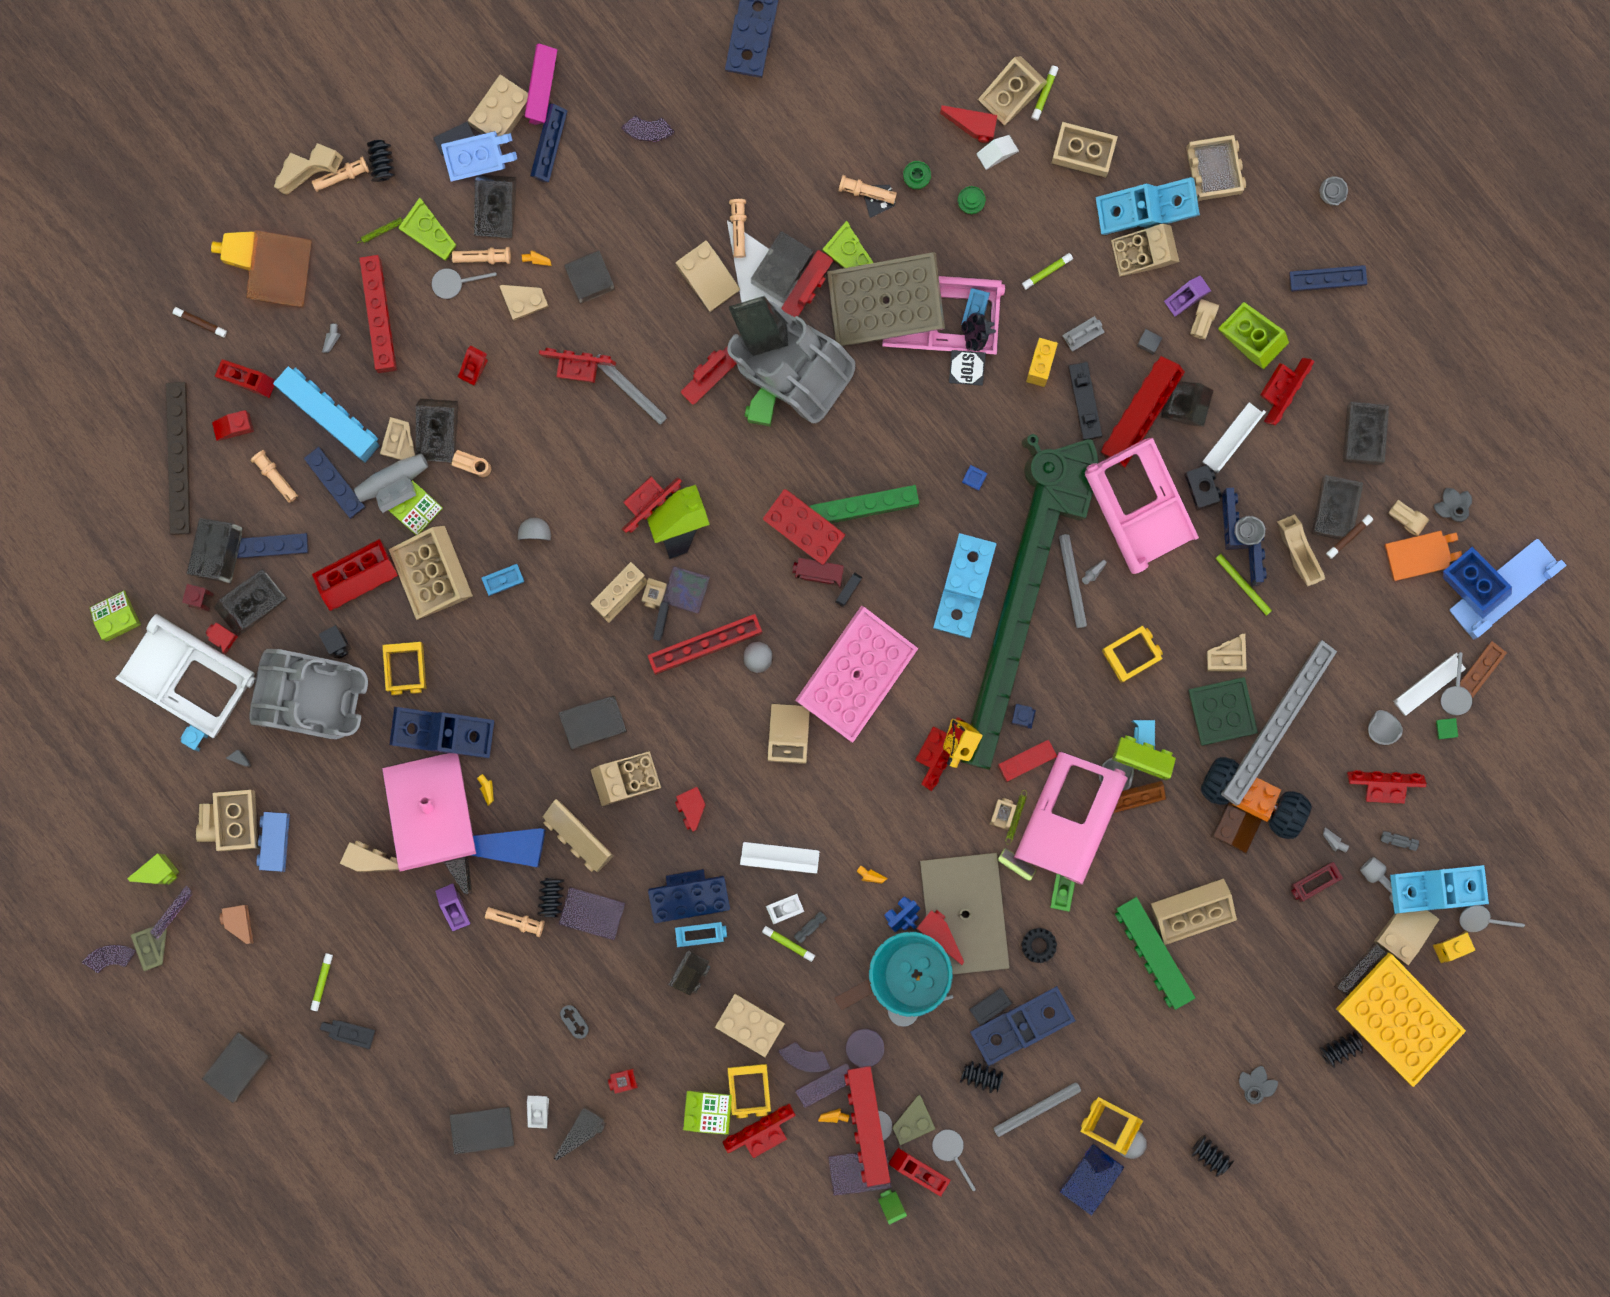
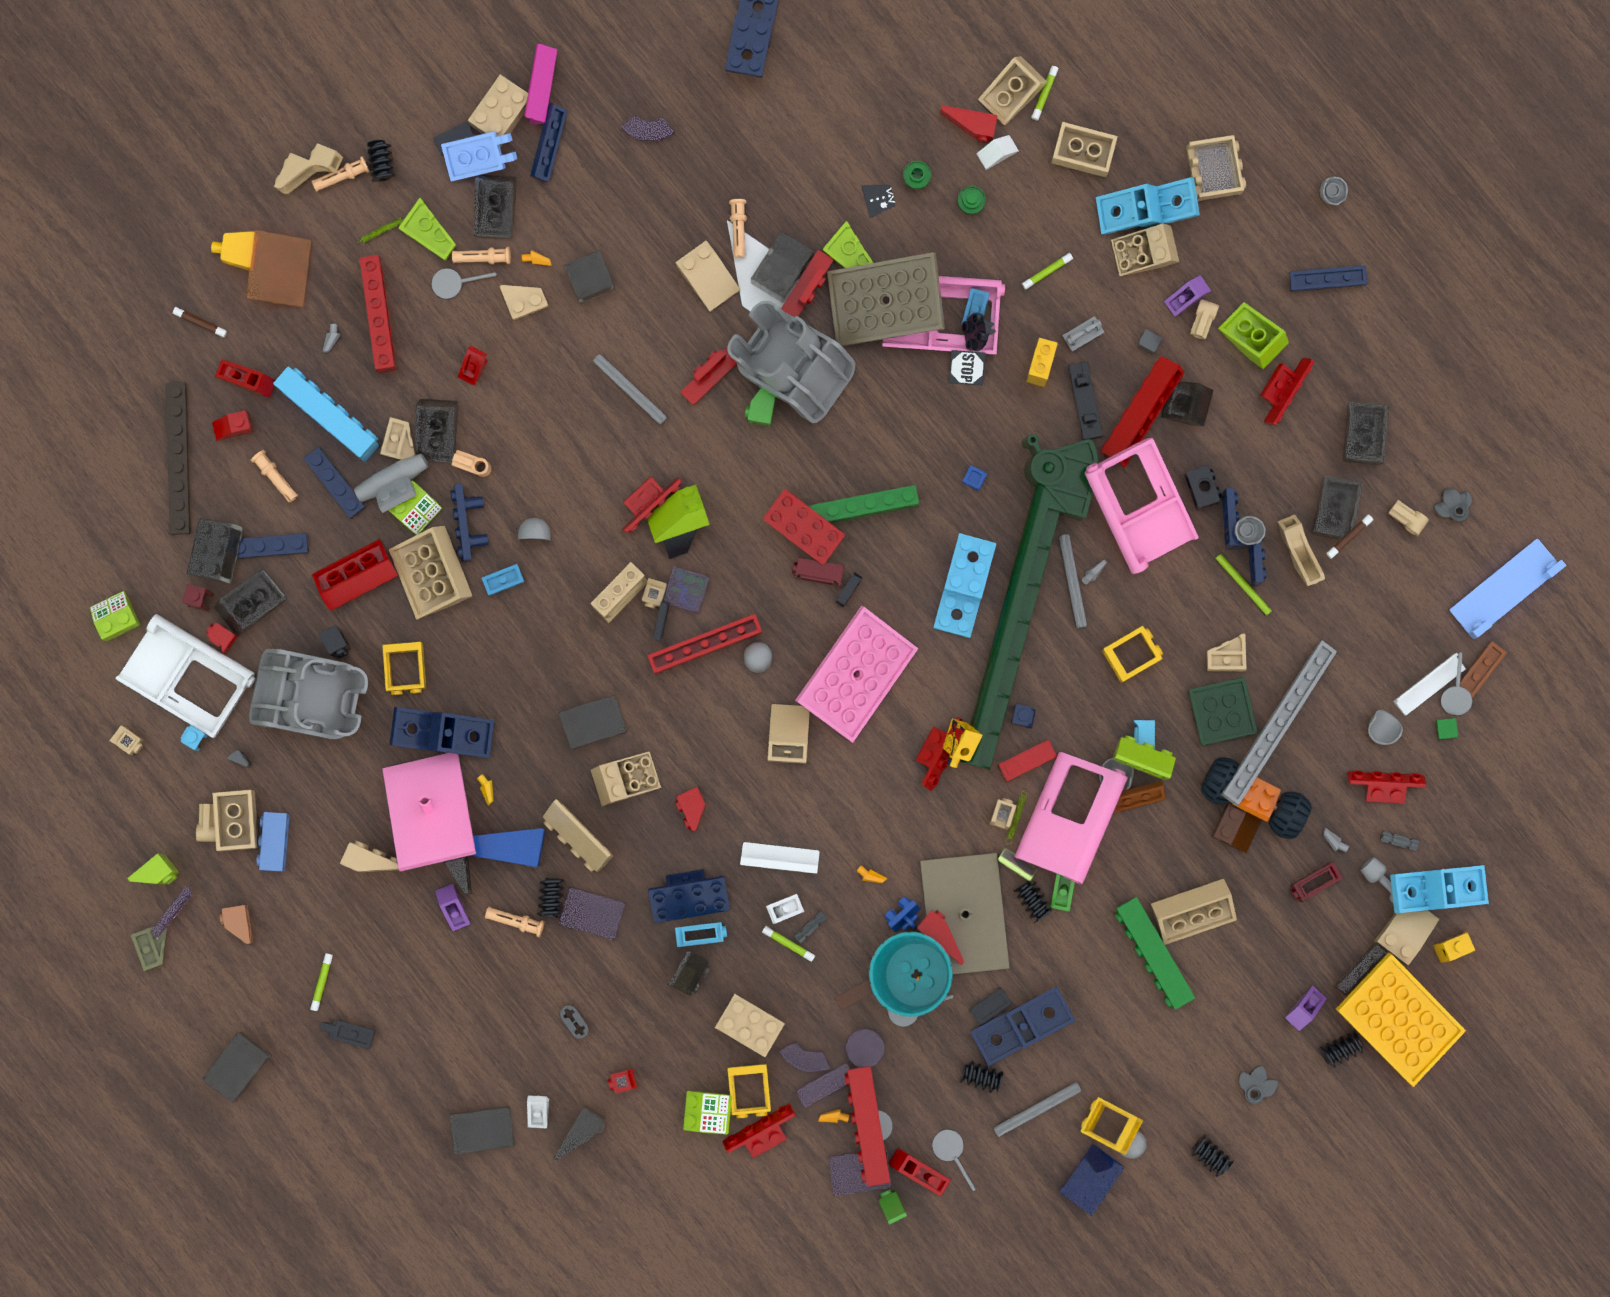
(109, 956): clear purple tile -> none
(127, 740): none -> tan window
(461, 531): none -> dark blue plate
(577, 367): red bracket -> none
(759, 325): clear smoke slope -> none
(858, 187): light nougat pin -> none
(913, 1122): olive wing -> none
(1027, 945): black tyre -> none
(1033, 900): none -> black piece
(1233, 437): white panel -> none
(1306, 1008): none -> medium lavender slope
(1420, 555): orange tile -> none
(1477, 582): blue brick -> none
(1478, 917): light grey piece -> none

